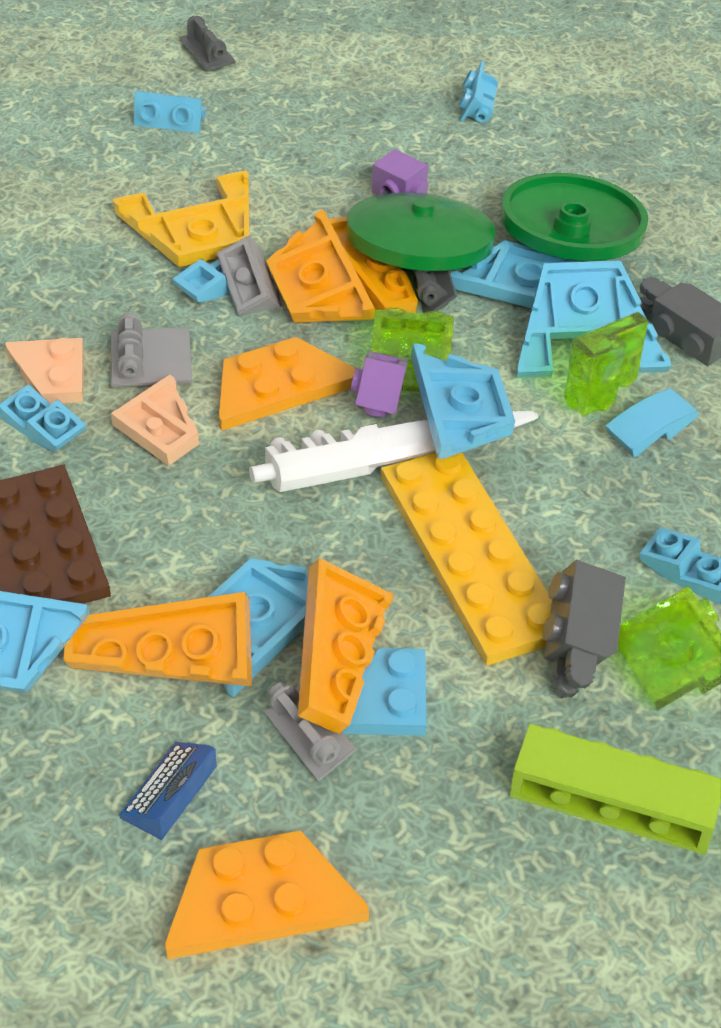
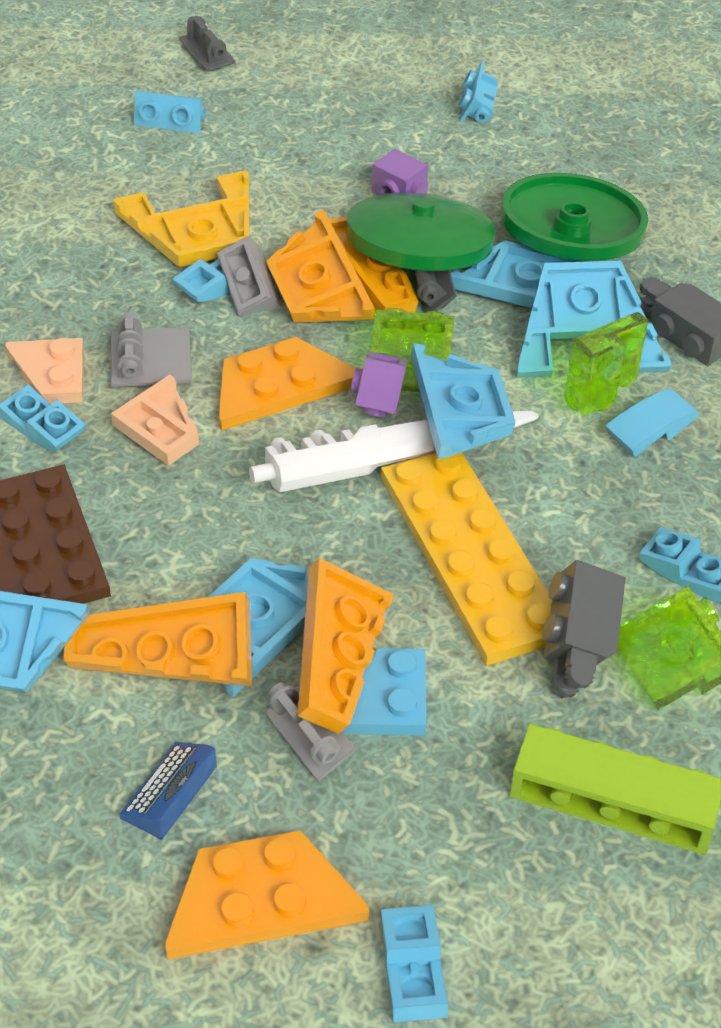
(413, 964): none -> medium azure slope

